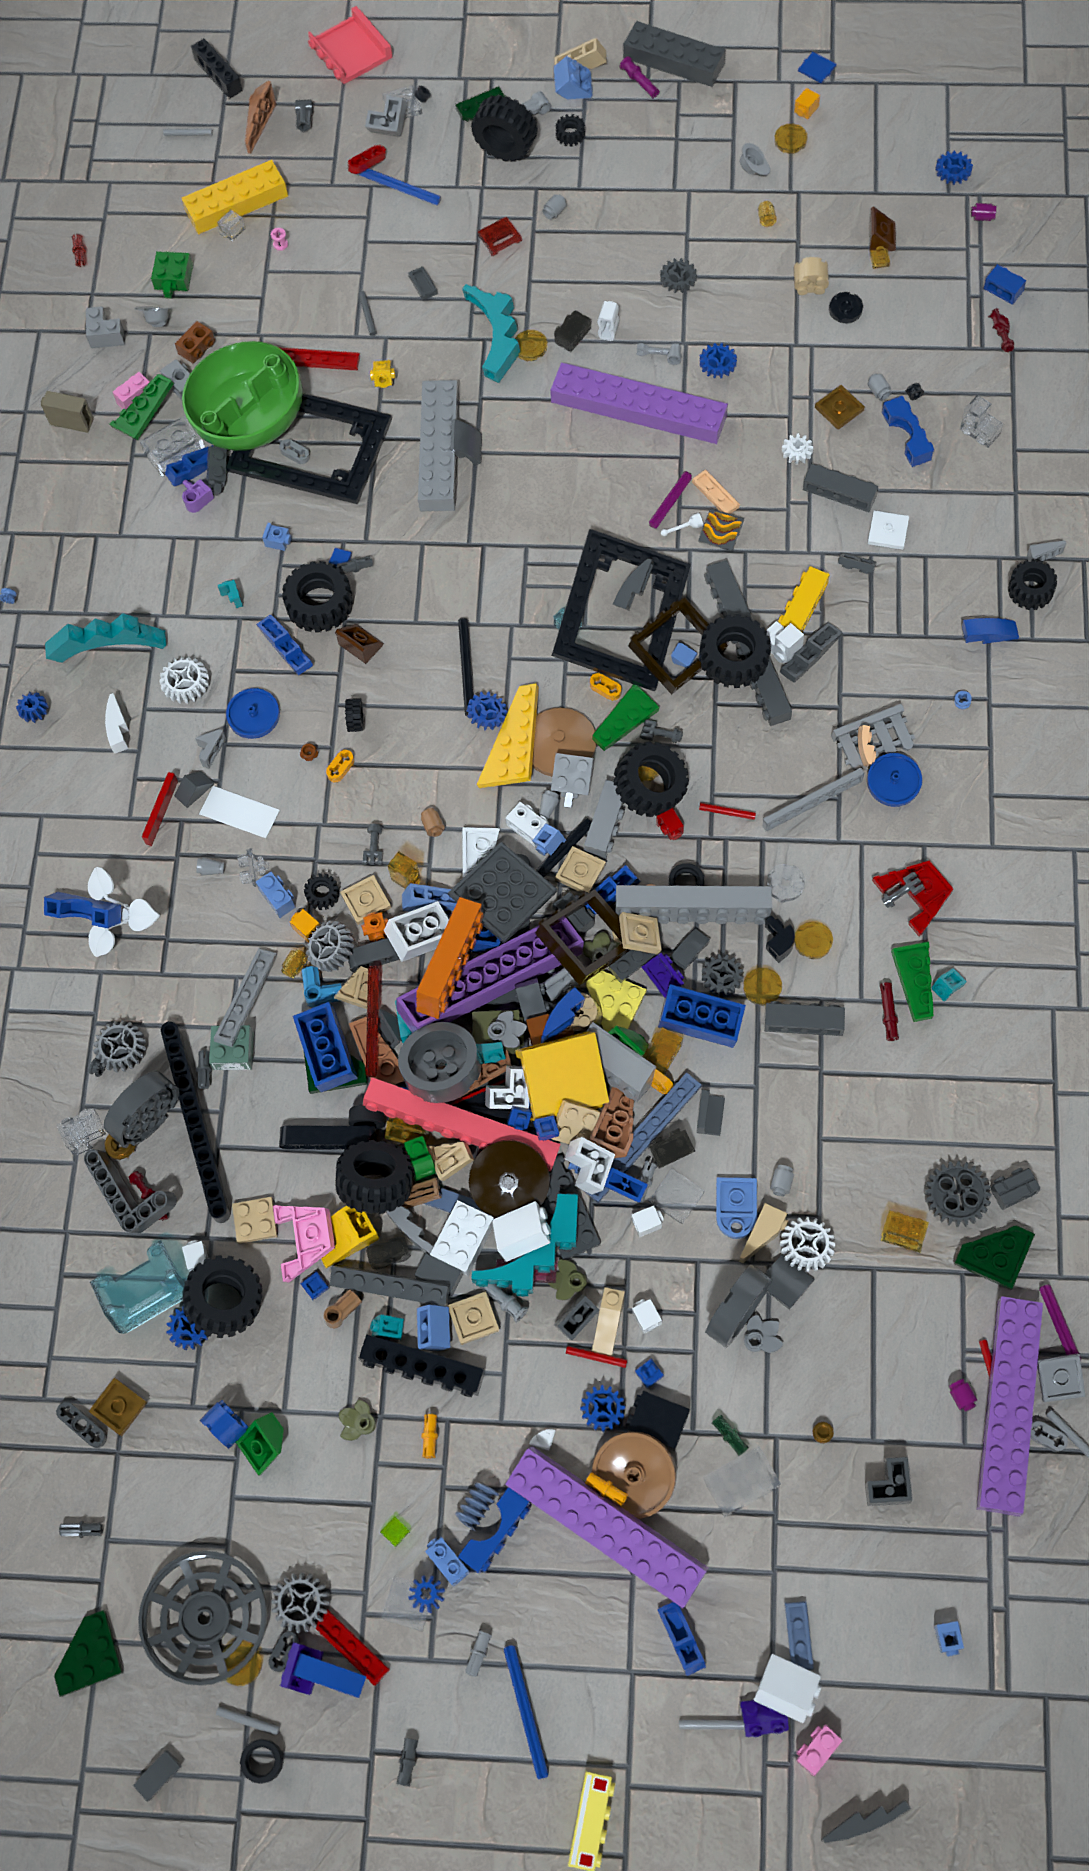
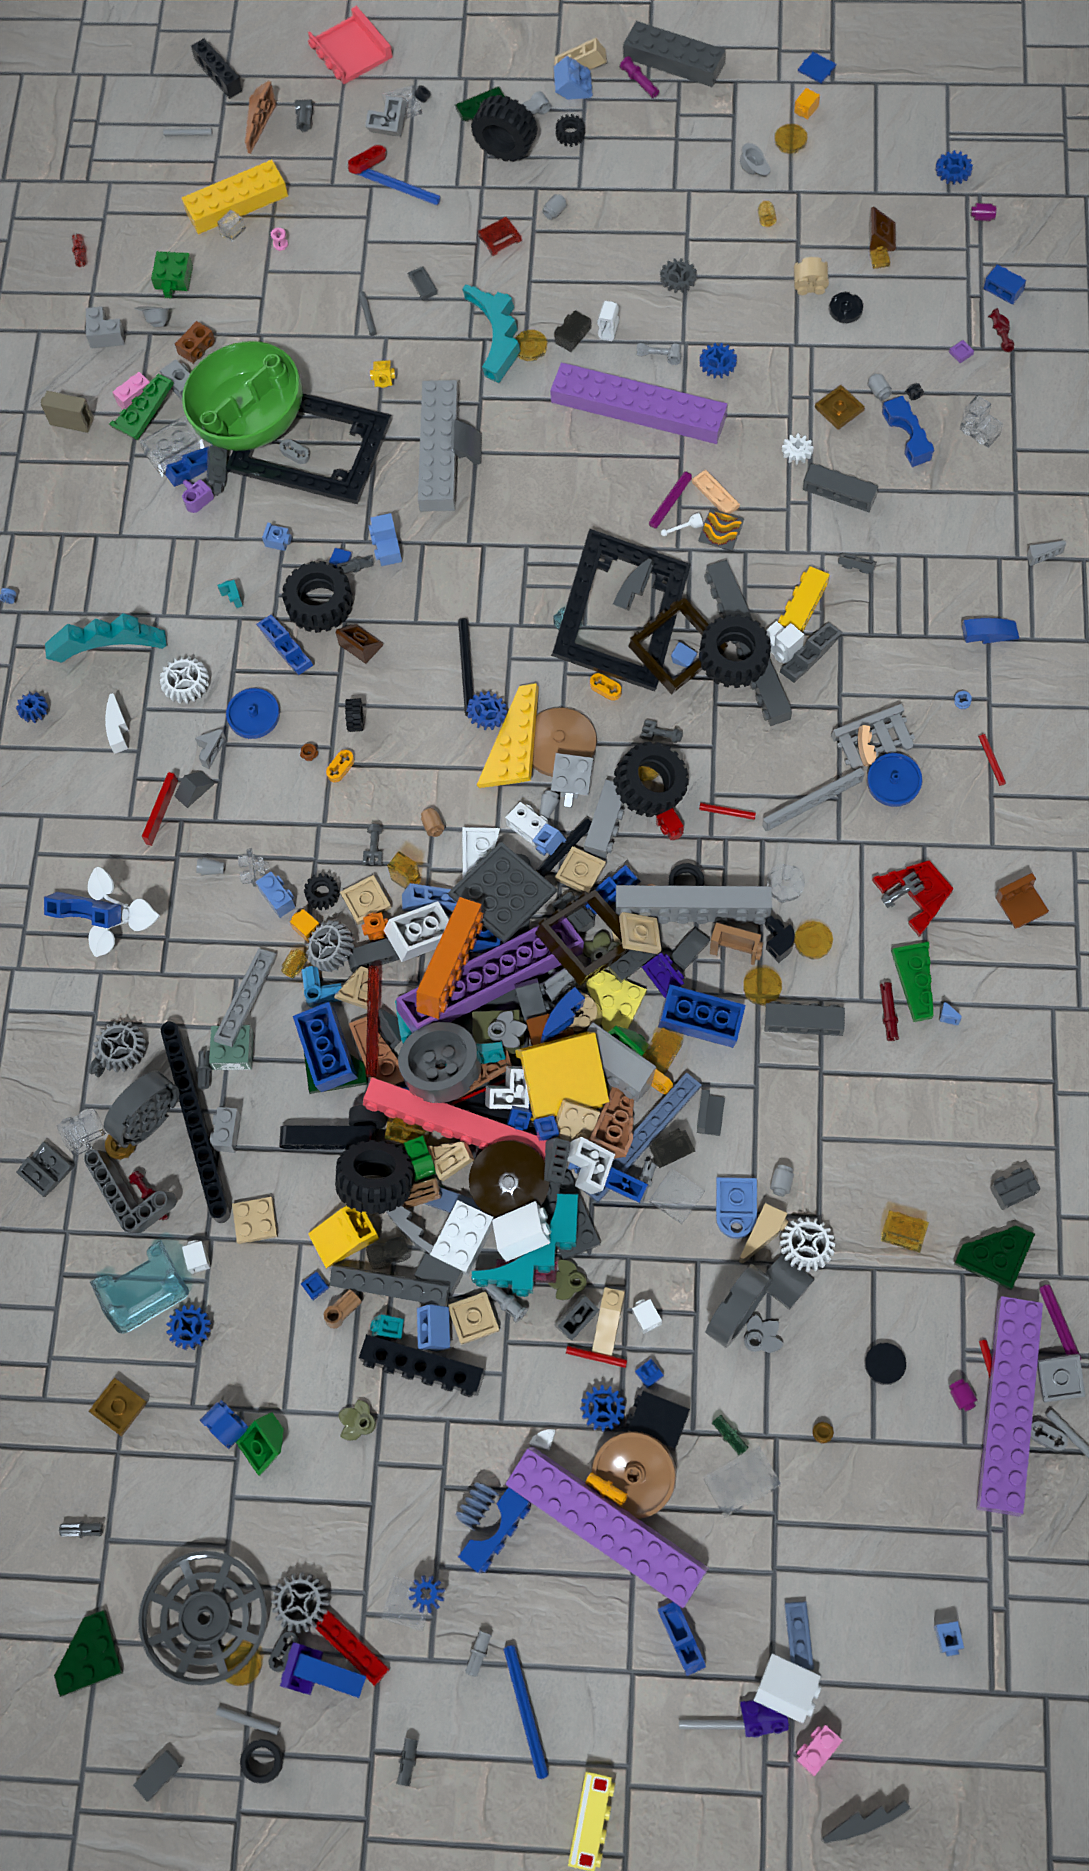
(44, 1169): none -> dark grey slope
(66, 1419): dark grey beam -> none
(225, 1130): none -> light grey brick
(227, 1272): black tyre -> none
(239, 812): white sticker -> none
(312, 1236): bright pink wing -> none
(323, 358): red tile -> none
(384, 537): none -> medium blue brick
(395, 1531): clear neon green tile -> none
(429, 1436): light orange pin -> none
(446, 1561): medium blue brick -> none
(550, 1152): none -> dark grey slope
(625, 717): green wing -> none
(647, 1221): white brick -> none
(715, 973): dark grey gear -> none
(736, 939): none -> medium nougat panel
(885, 1363): none -> black tile
(888, 530): white plate -> none
(895, 1488): dark grey brick -> none
(948, 984): teal bracket -> none
(949, 1015): none -> medium blue slope
(961, 351): none -> medium lavender tile
(975, 1190): dark grey gear -> none
(992, 760): none -> red bar
(1021, 901): none -> dark orange bracket
(1037, 573): black tyre -> none

